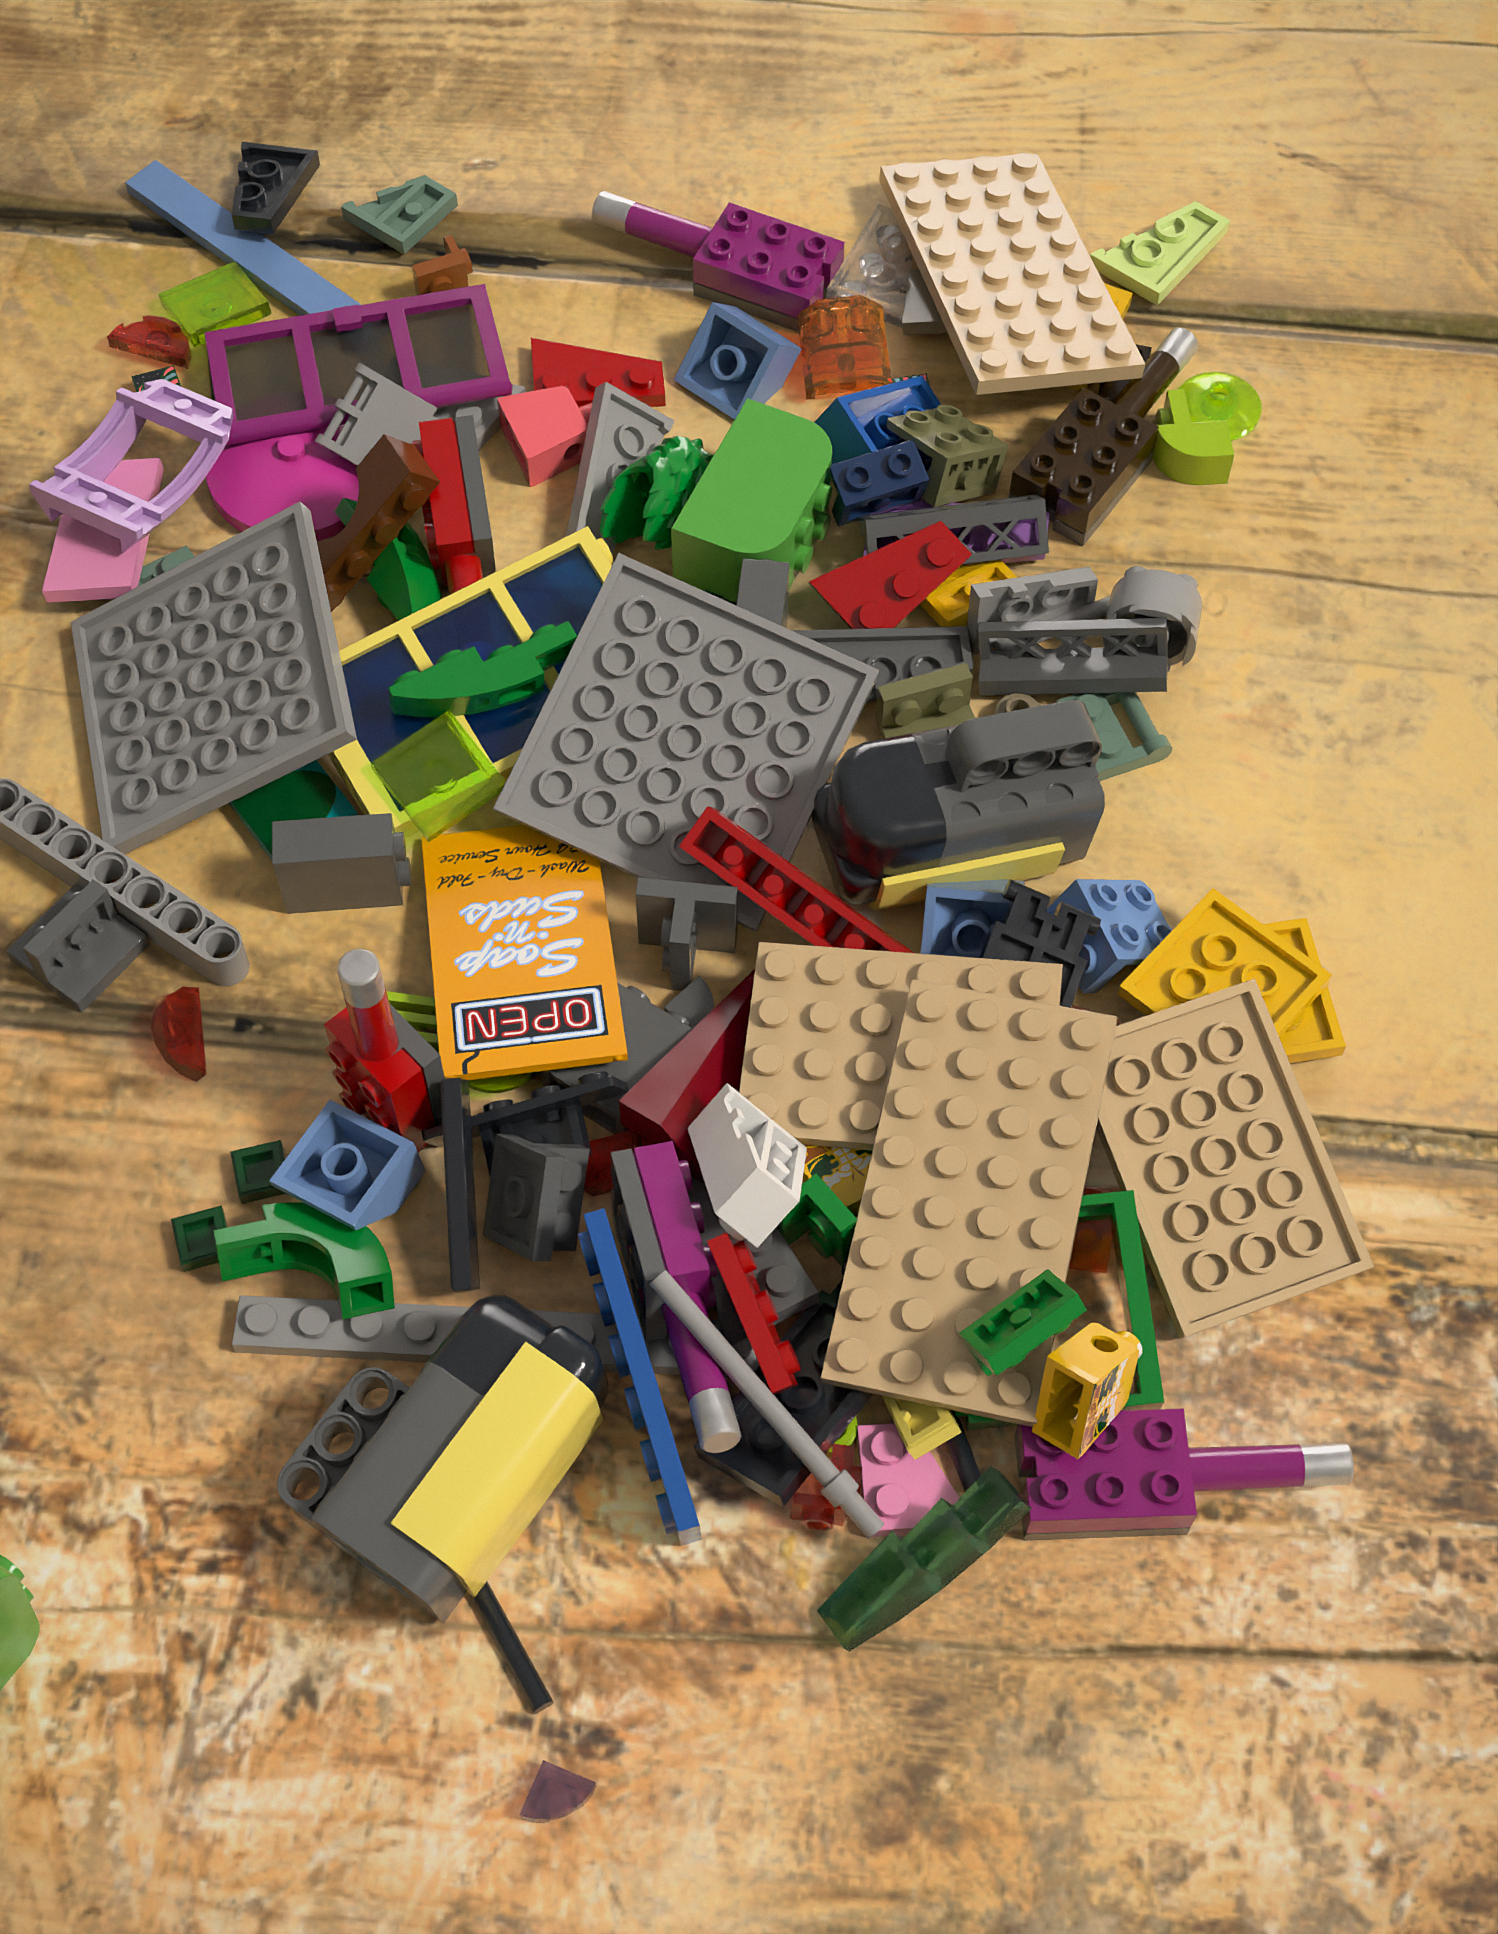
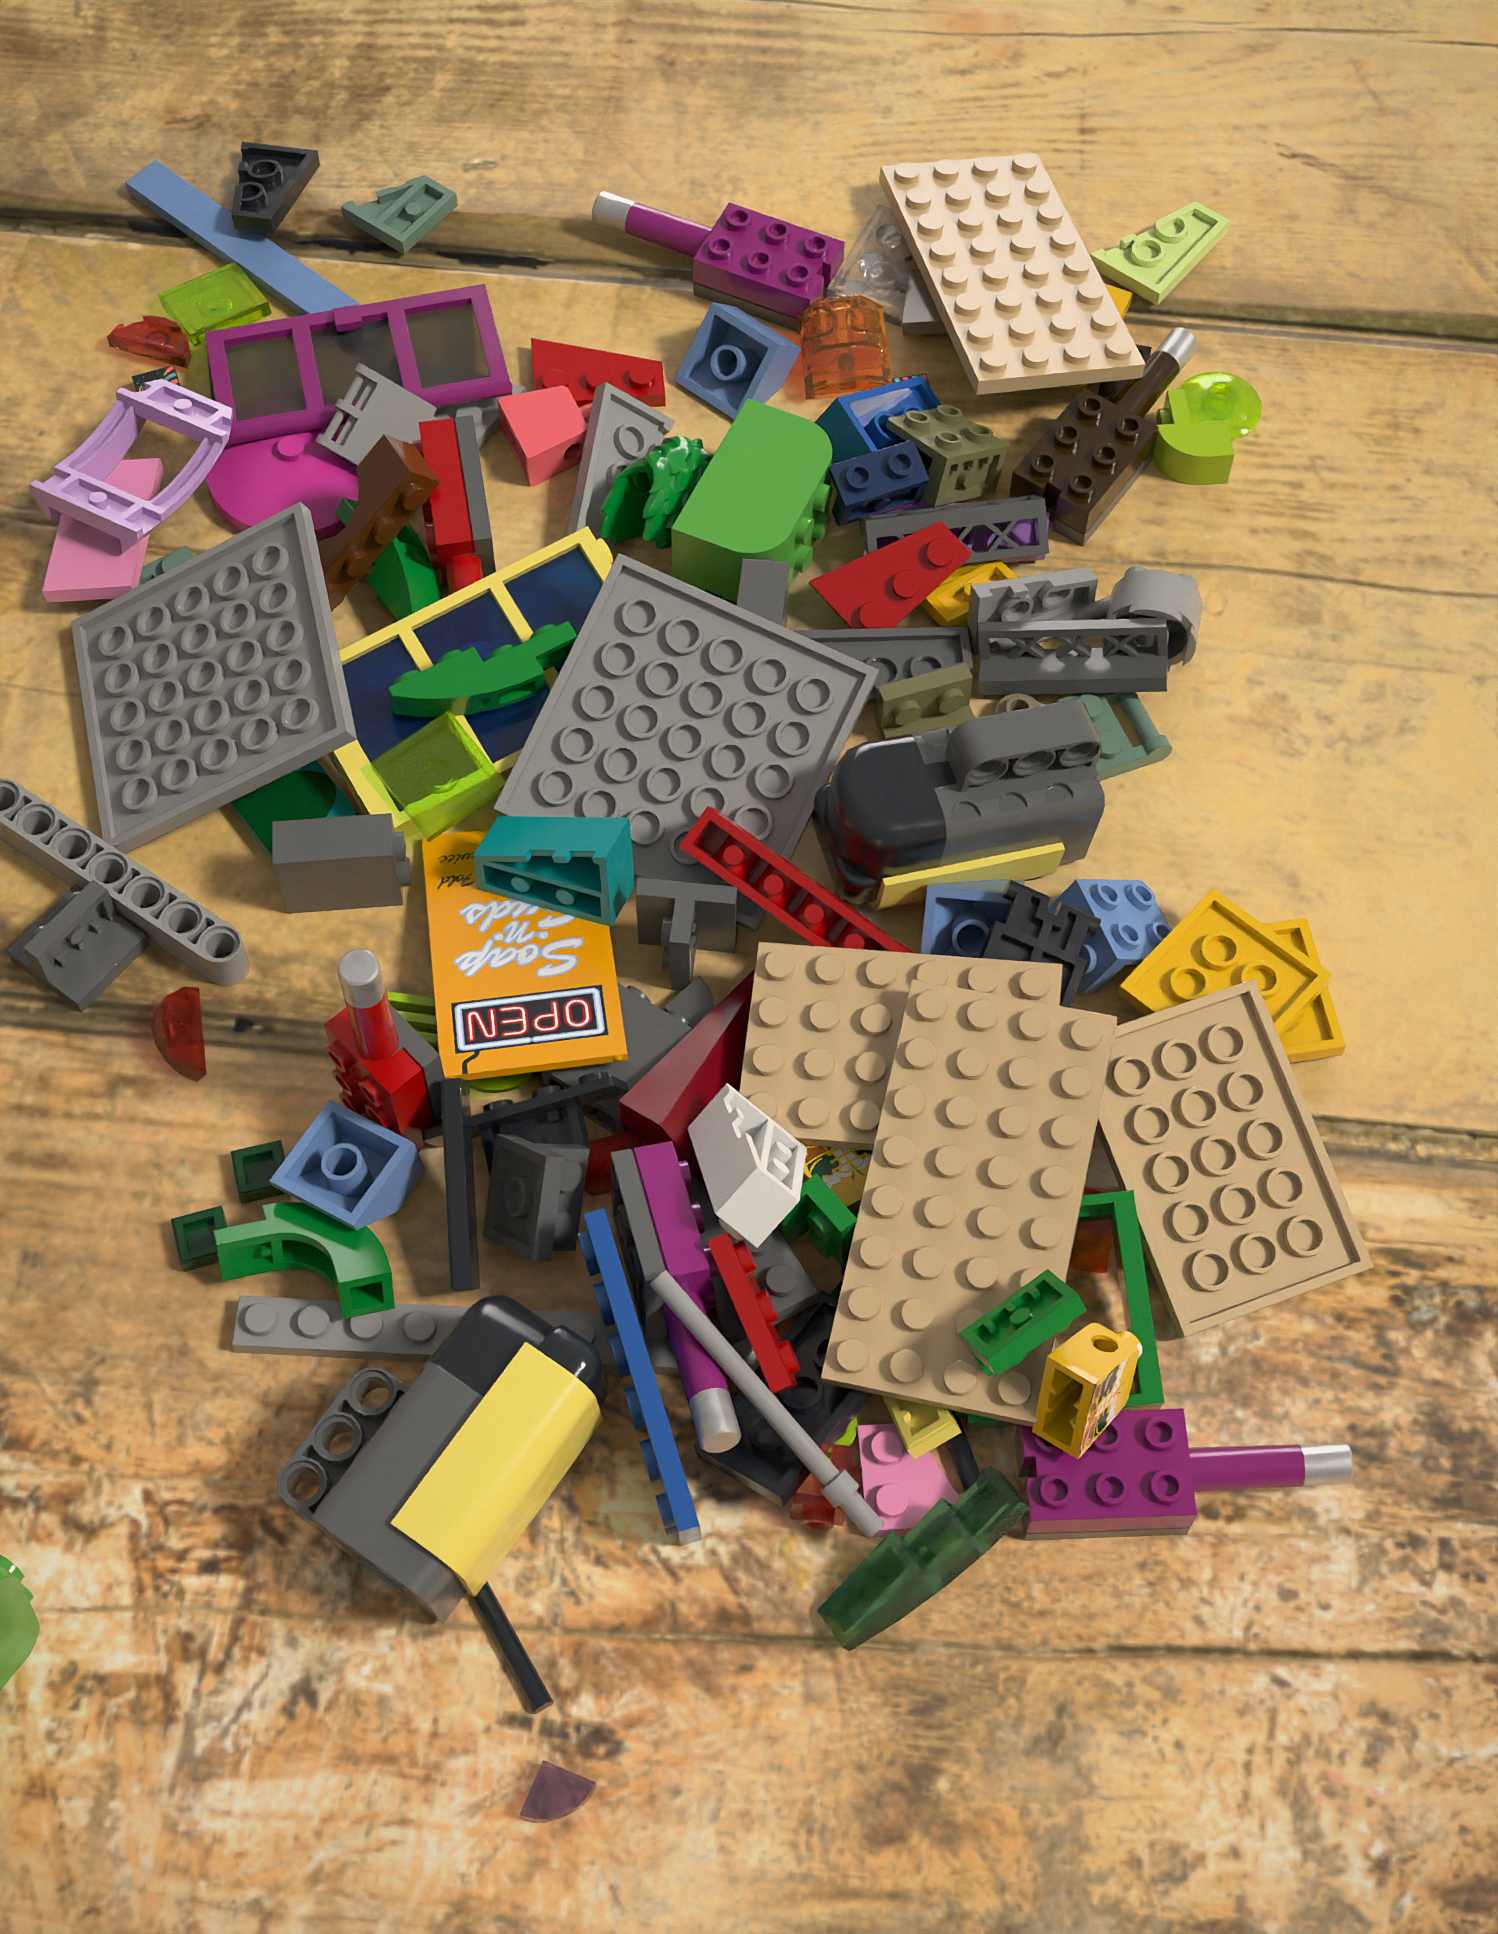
(444, 271): dark orange bracket -> none
(559, 864): none -> teal wedge

